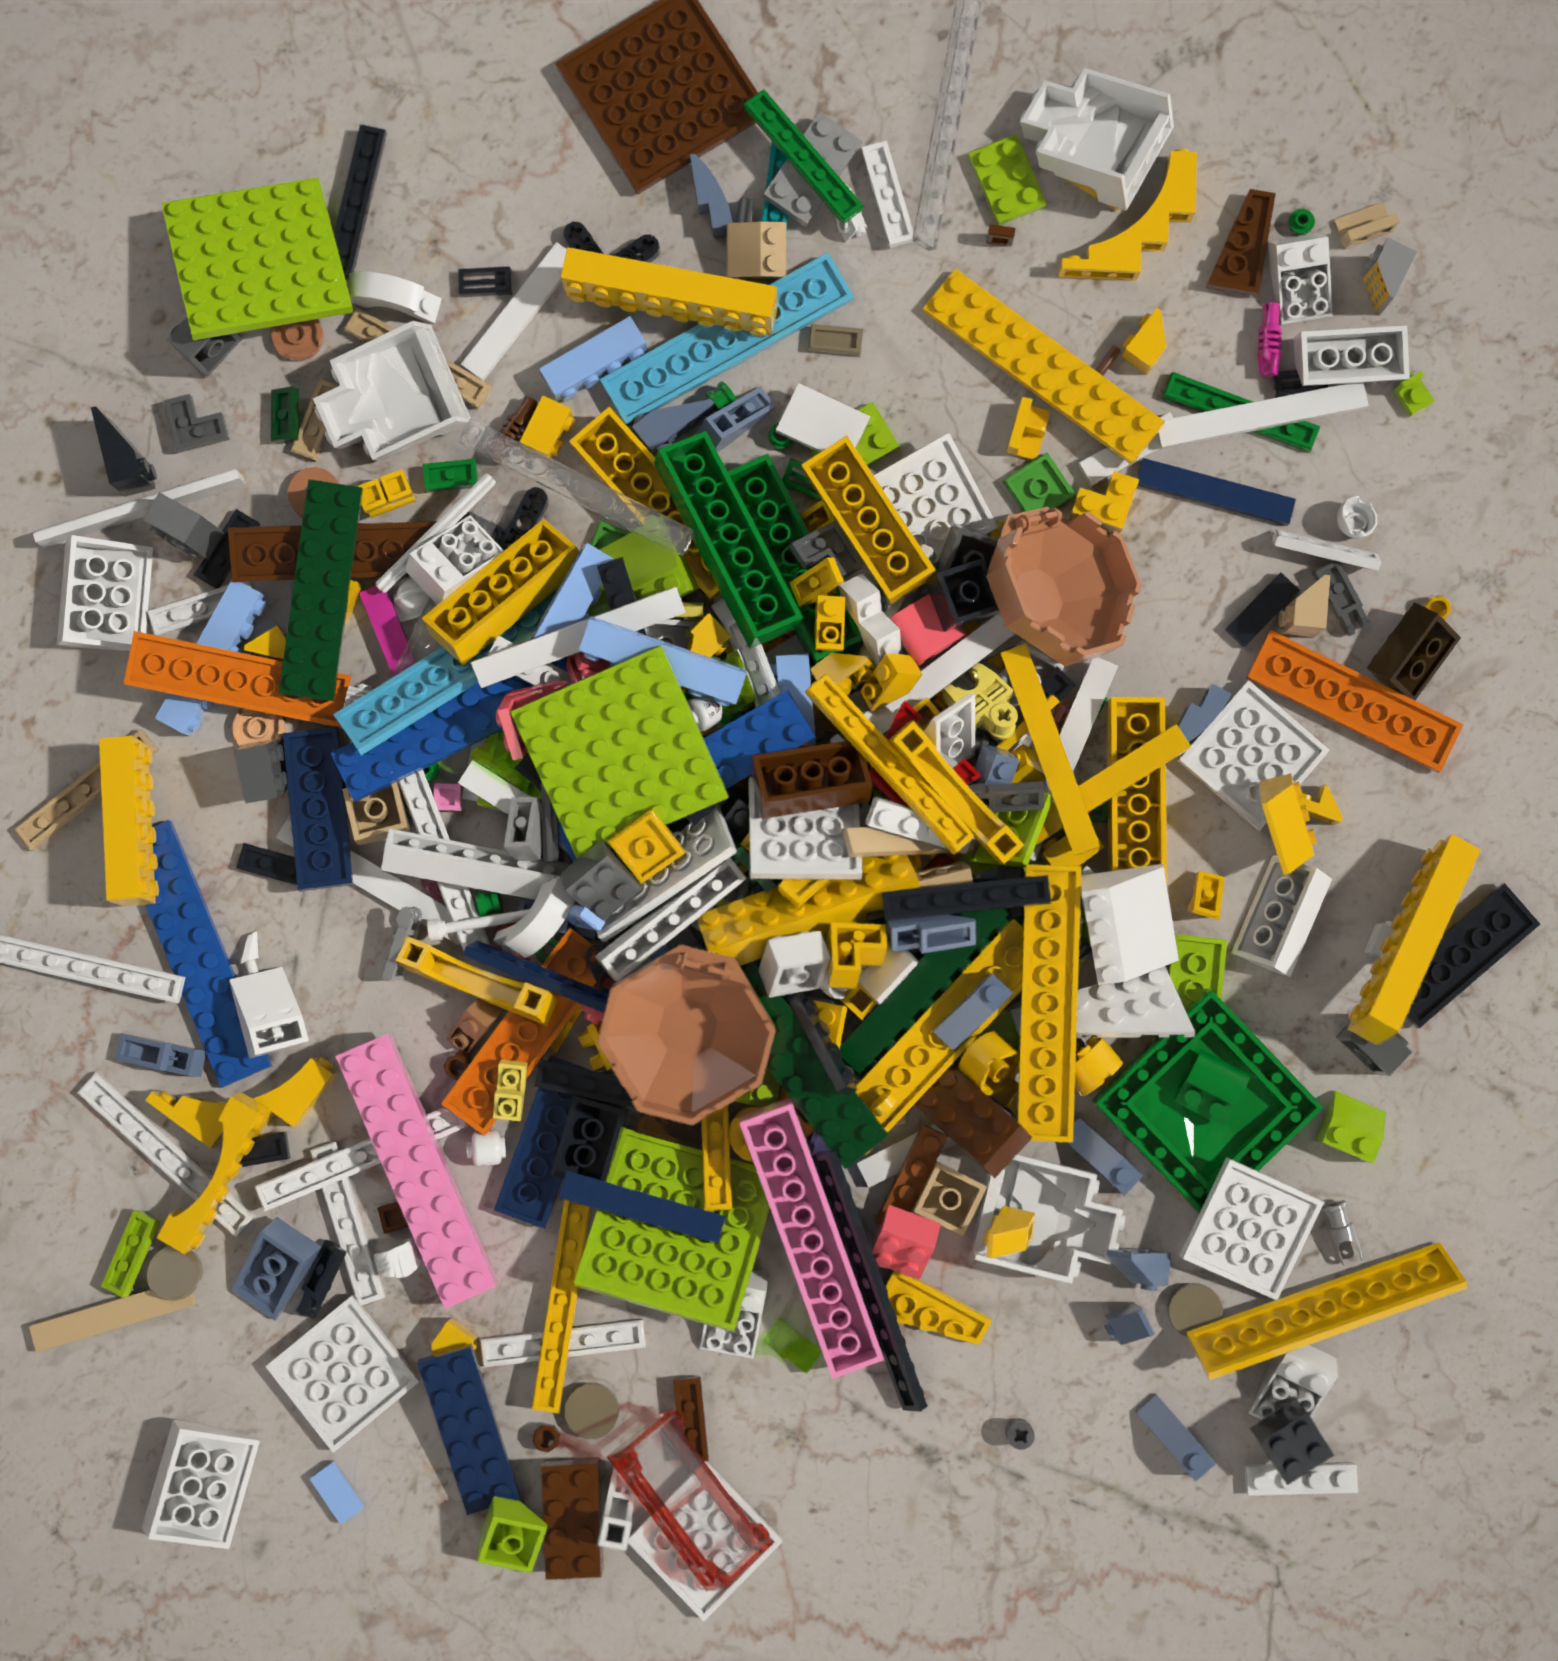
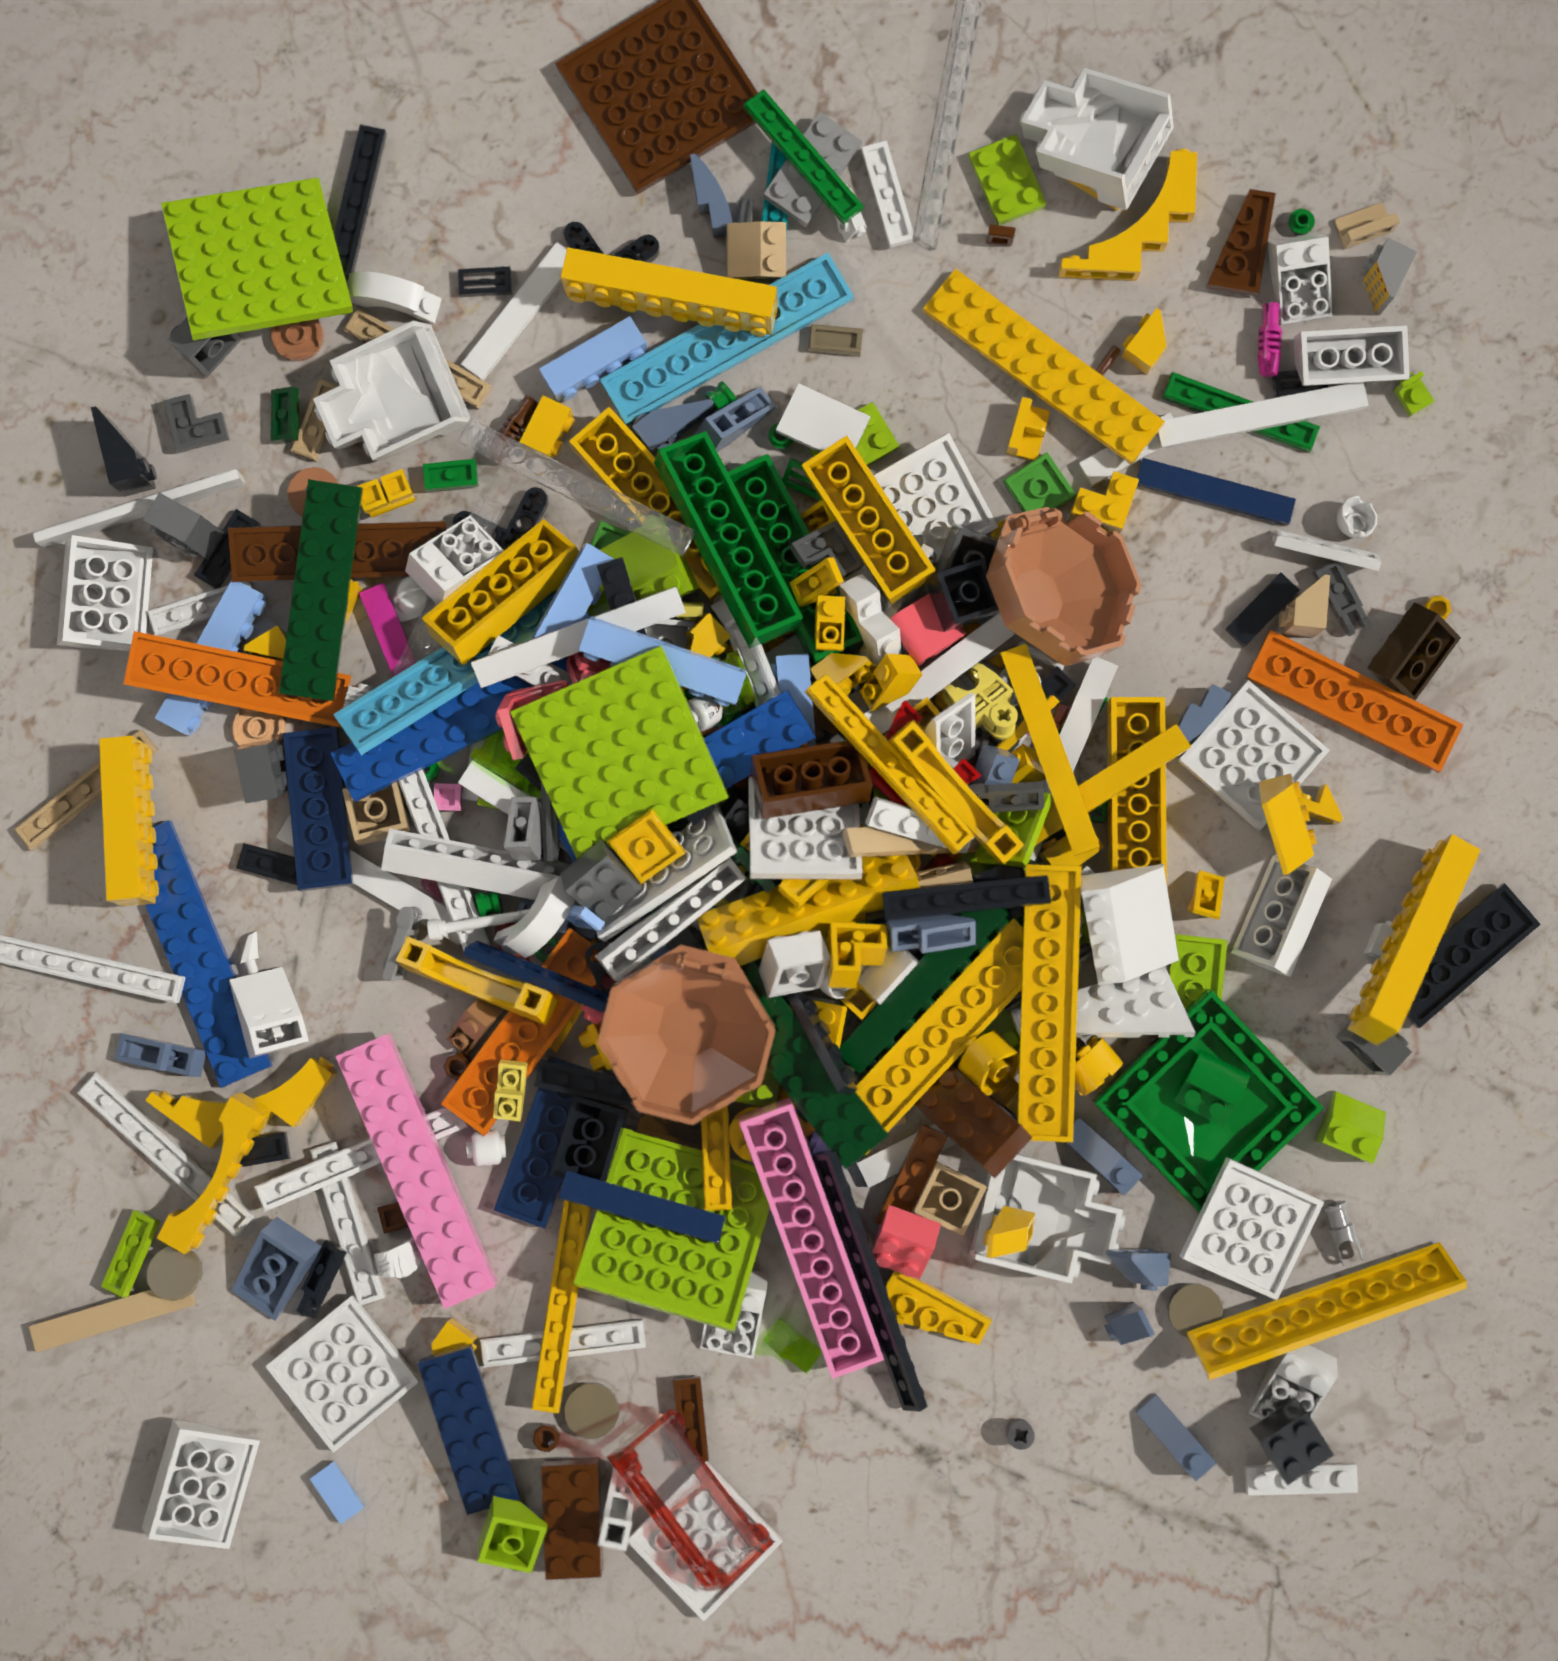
(448, 520): white axle -> none
(883, 1103): yellow tile -> none
(972, 1010): sand blue slope -> none

